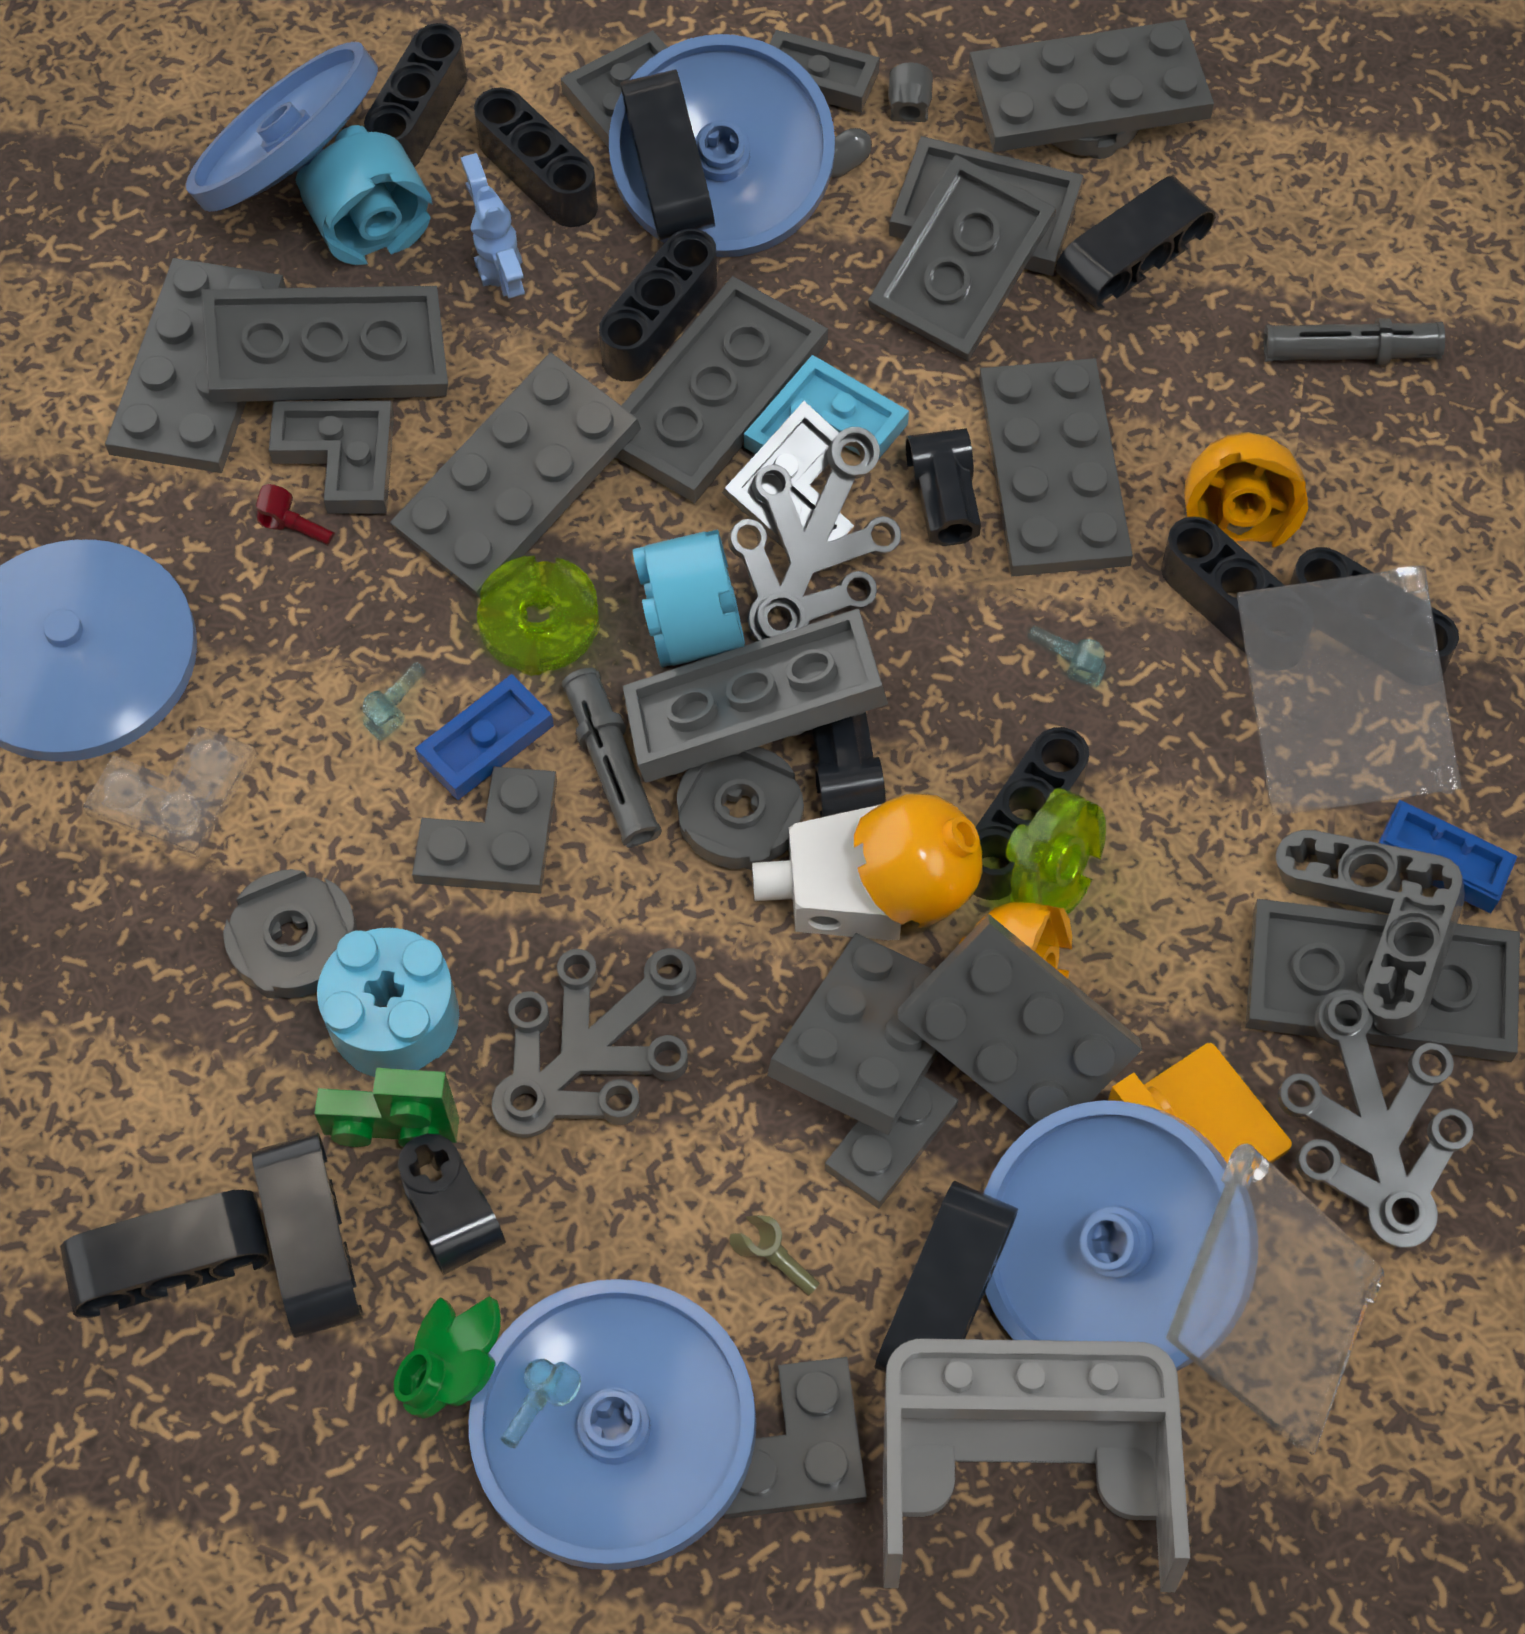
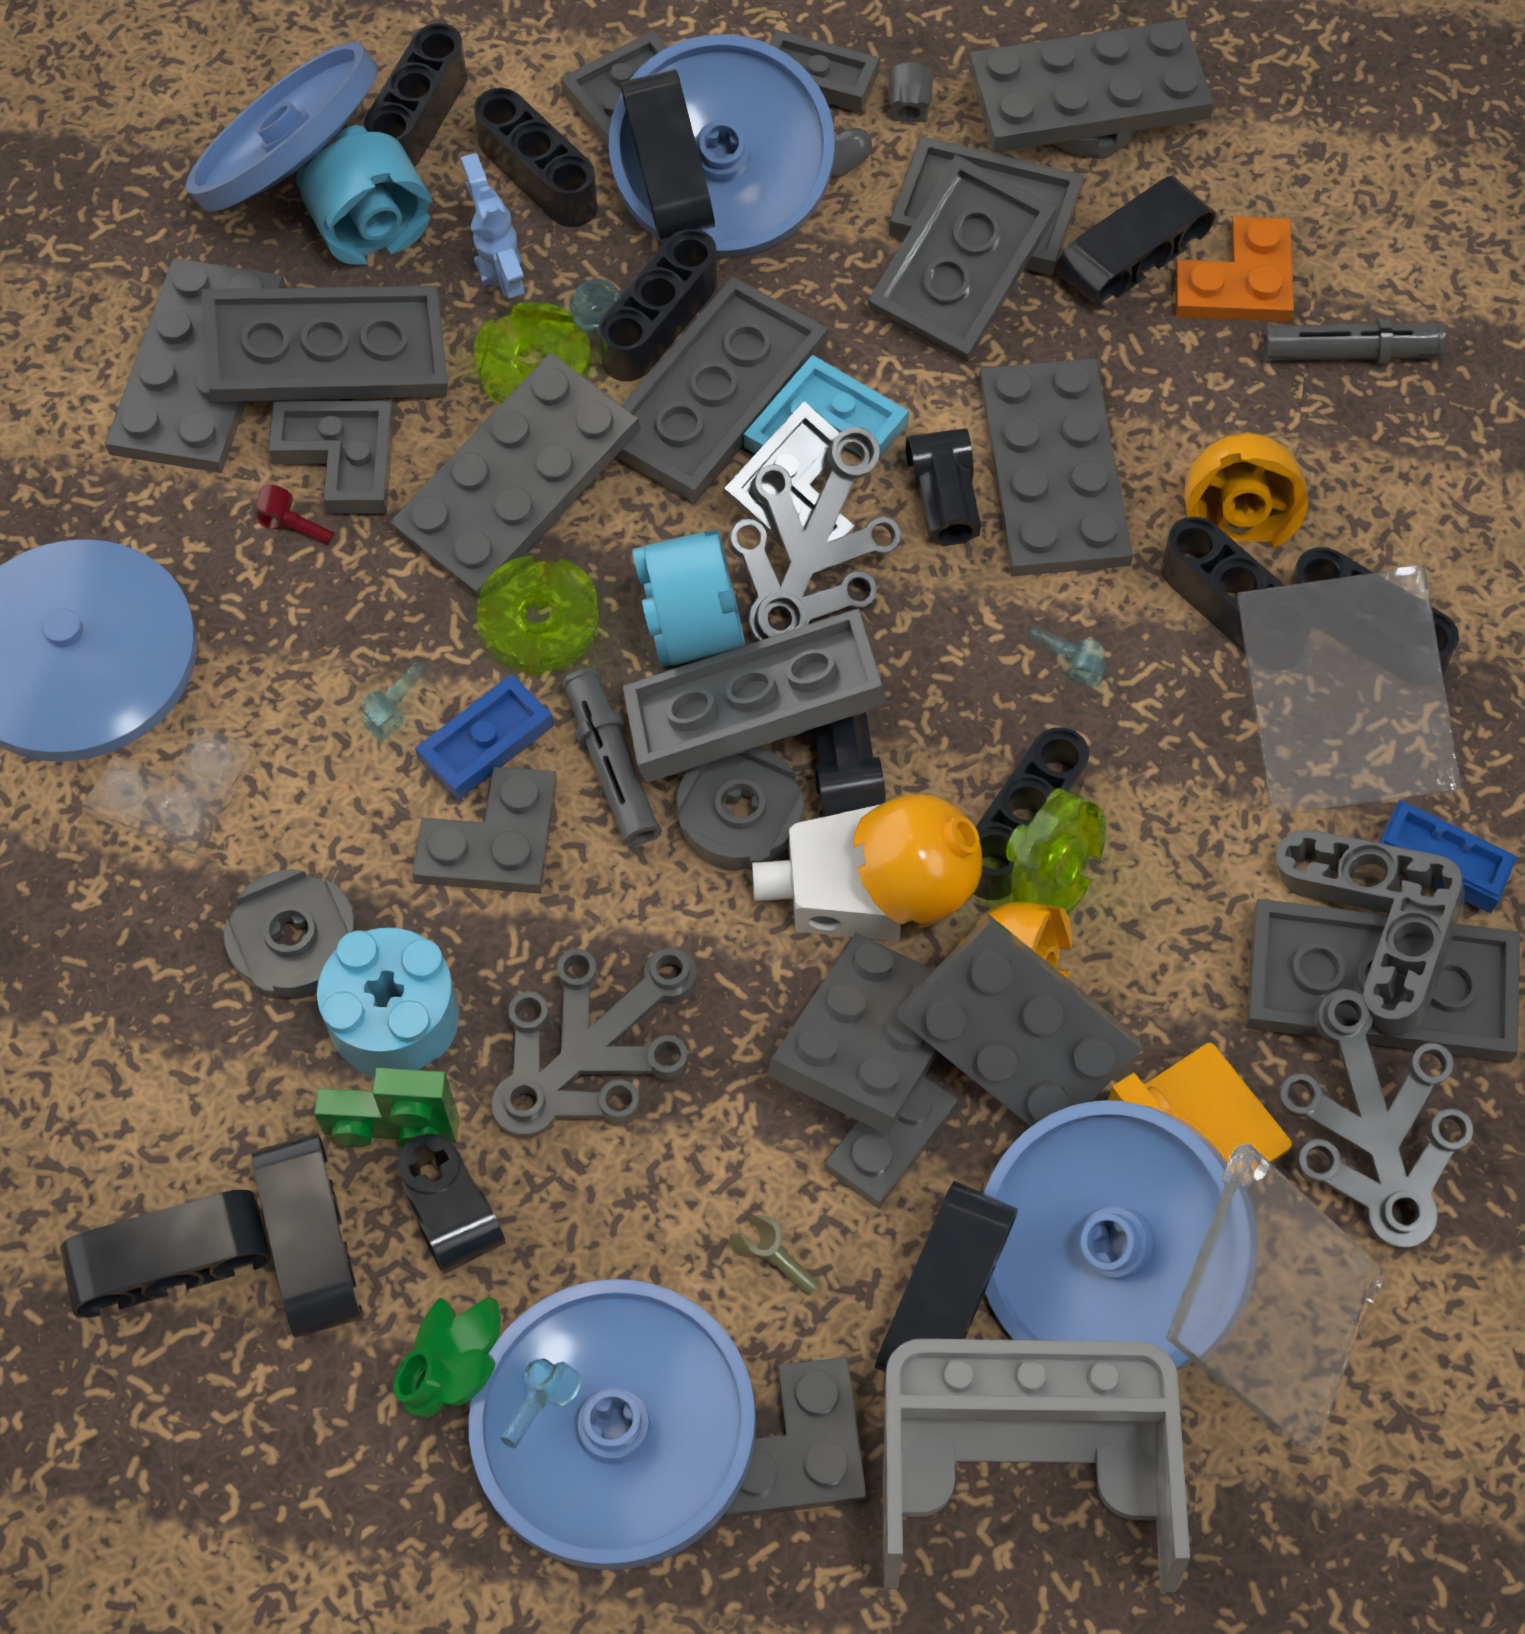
(527, 328): none -> clear neon green plate
(589, 296): none -> clear light blue plate
(1249, 287): none -> orange plate

